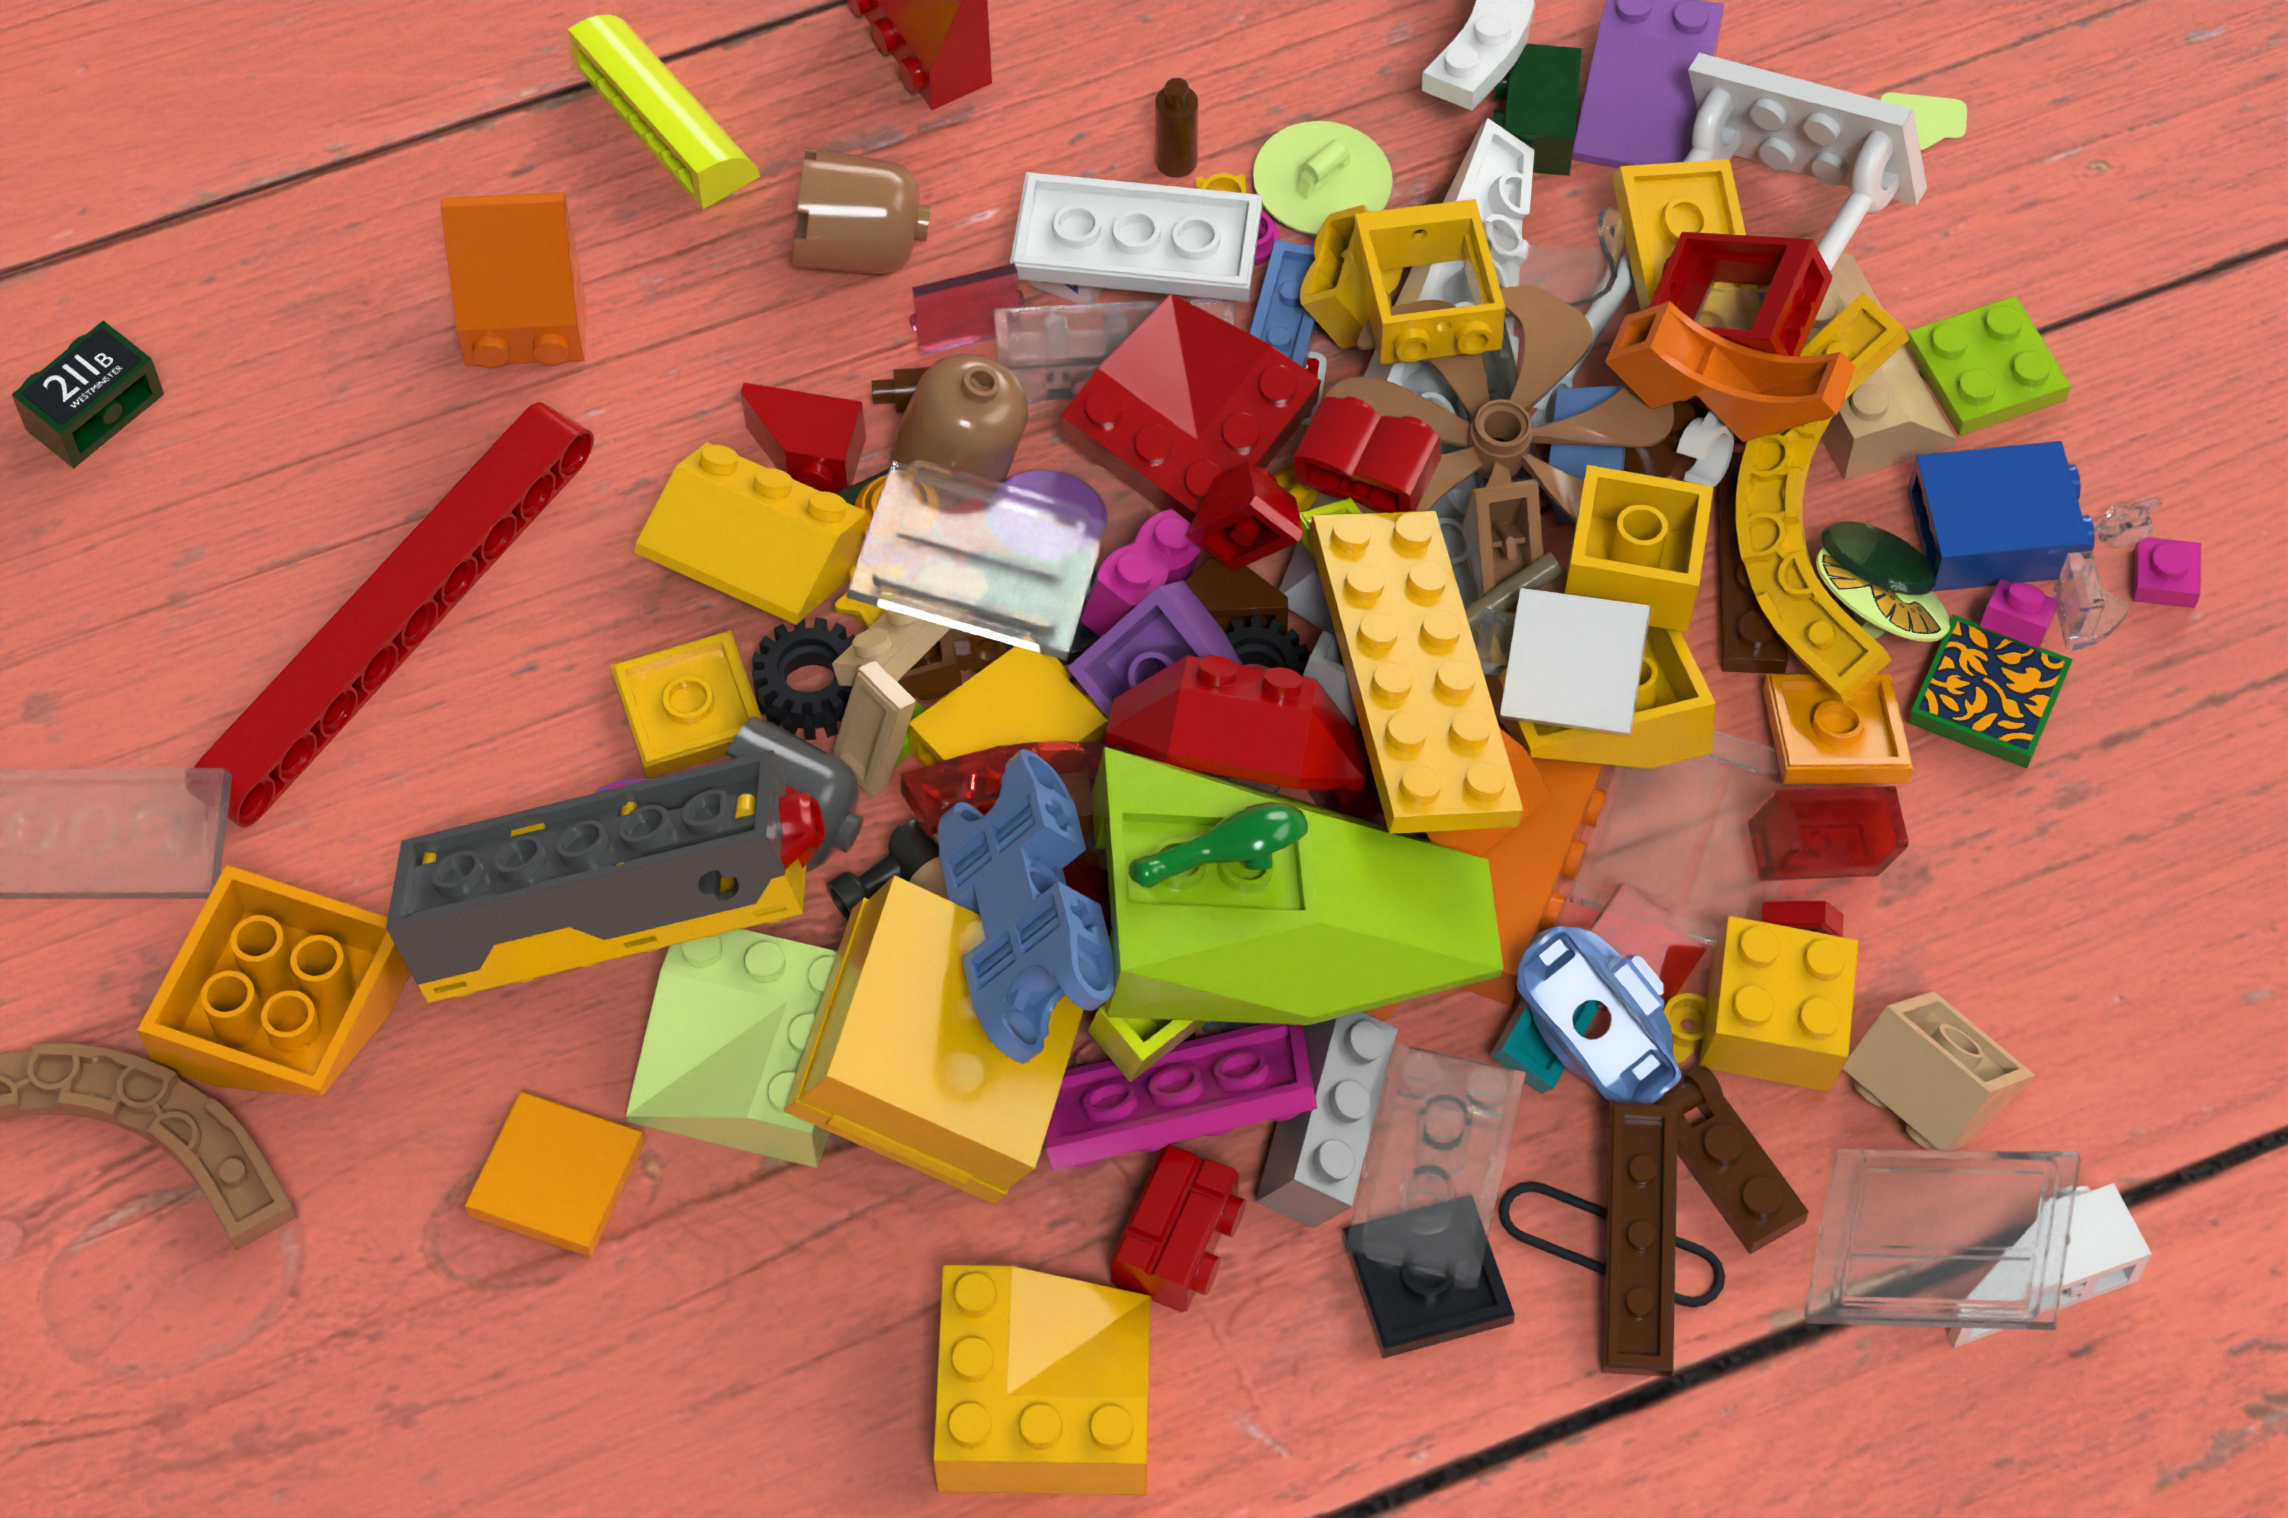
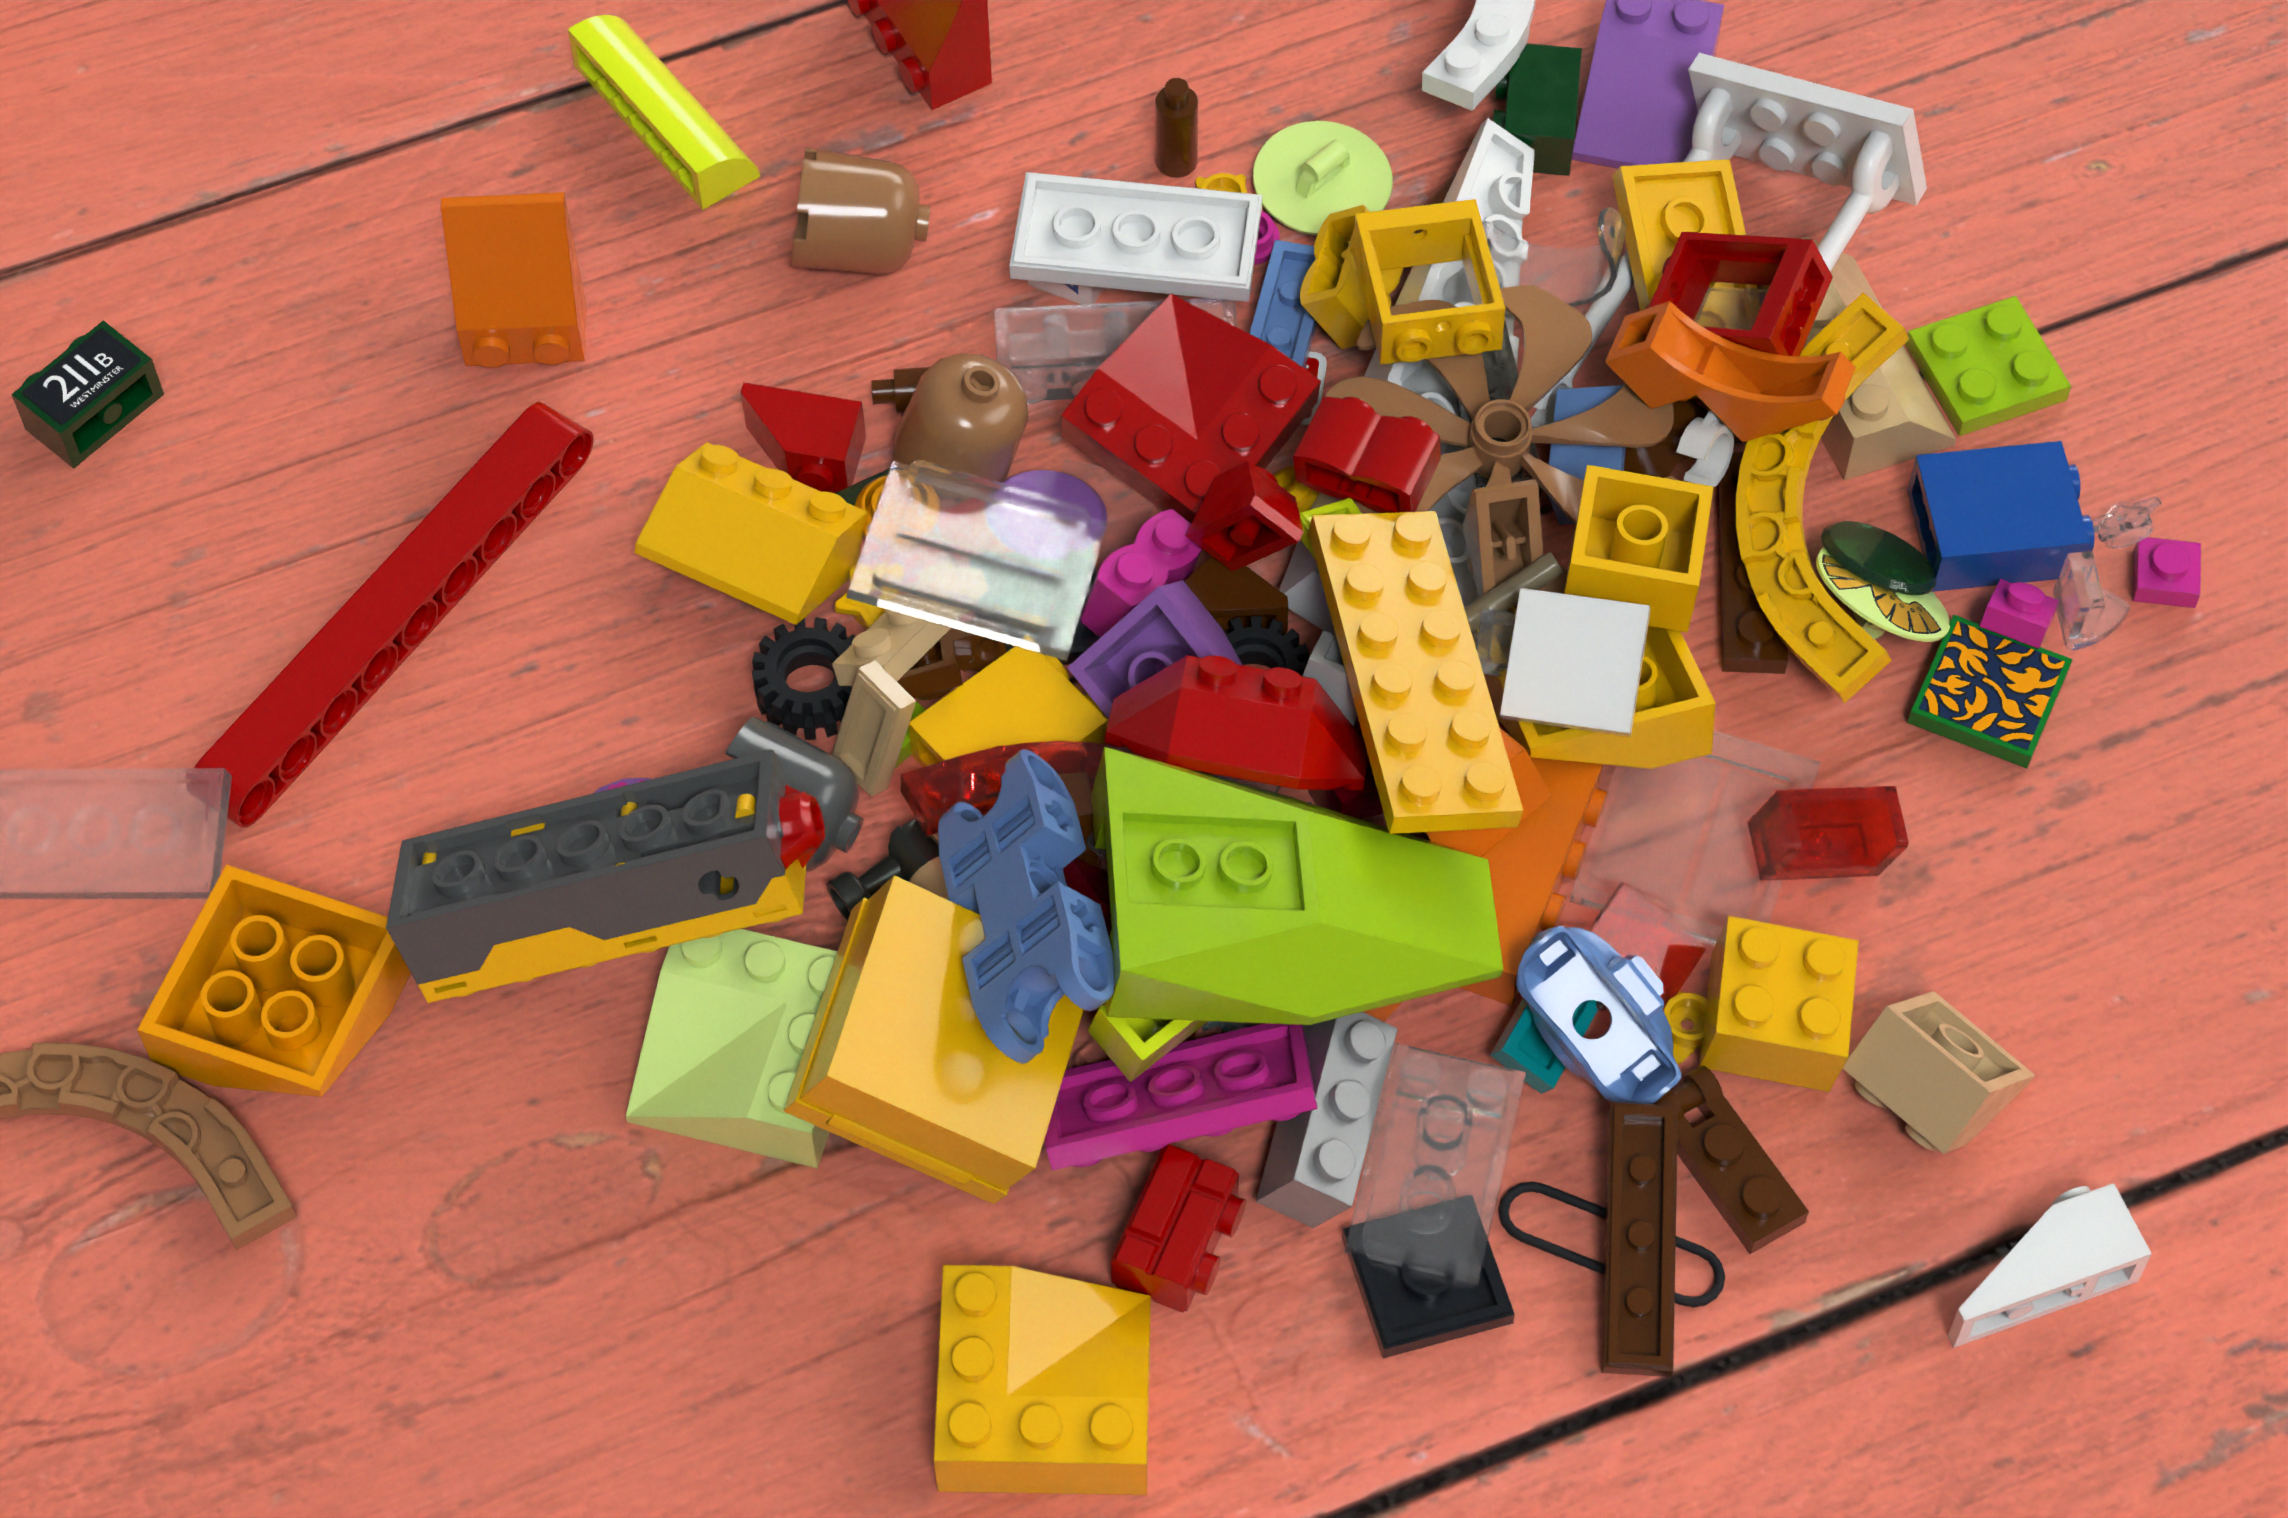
(555, 1174): light orange tile -> none
(685, 702): yellow tile -> none
(962, 308): clear pink piece -> none
(1241, 836): green piece -> none
(1811, 915): red tile -> none
(1834, 741): light orange tile -> none
(1934, 116): yellowish green sticker -> none
(1944, 1239): clear piece -> none

